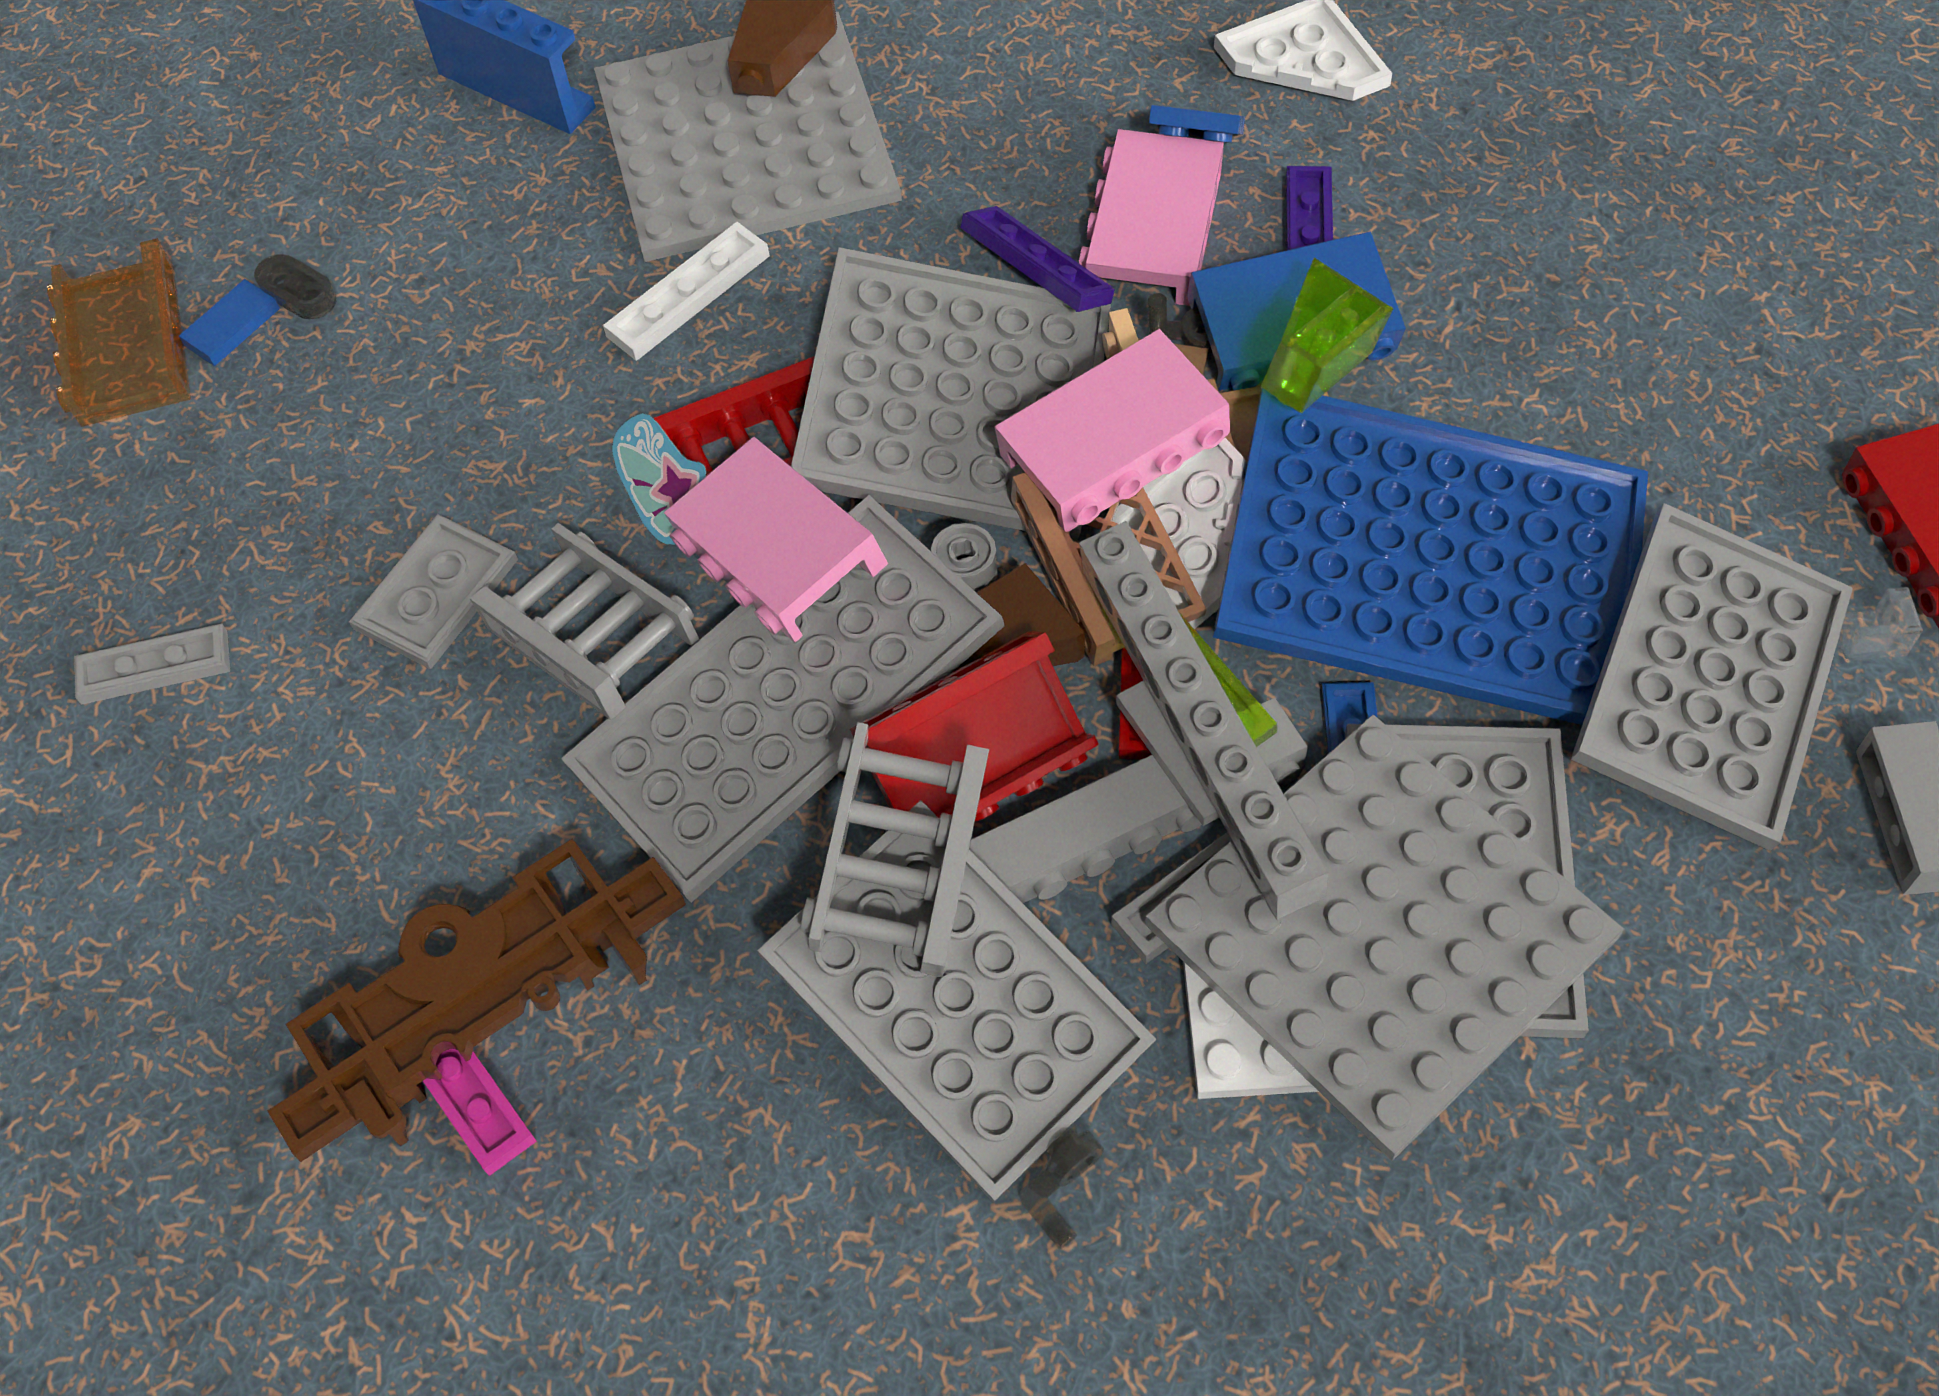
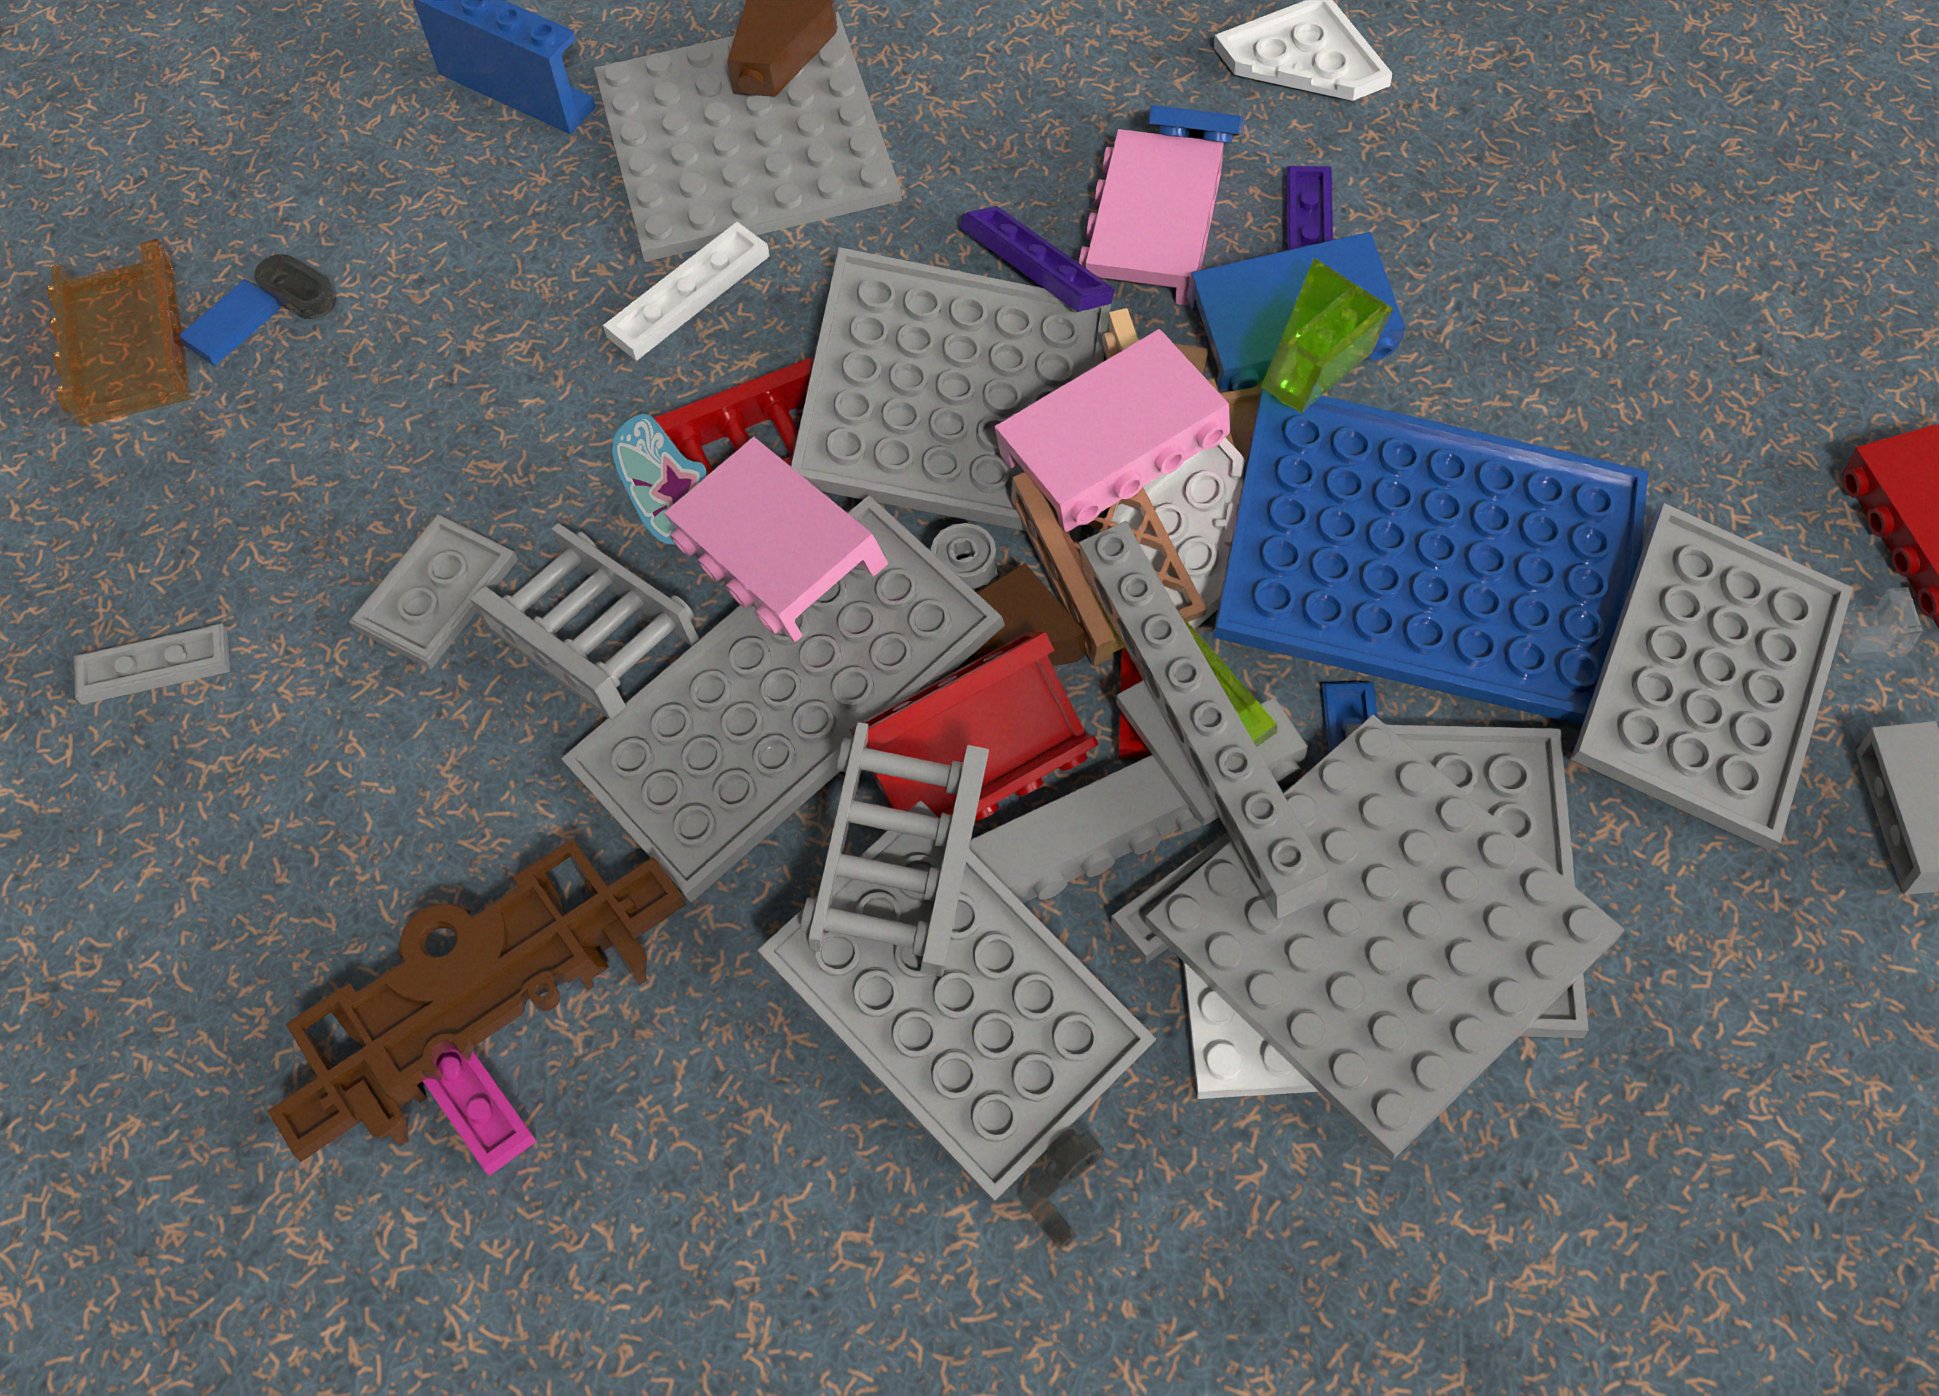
(1187, 330): clear smoke plate -> none

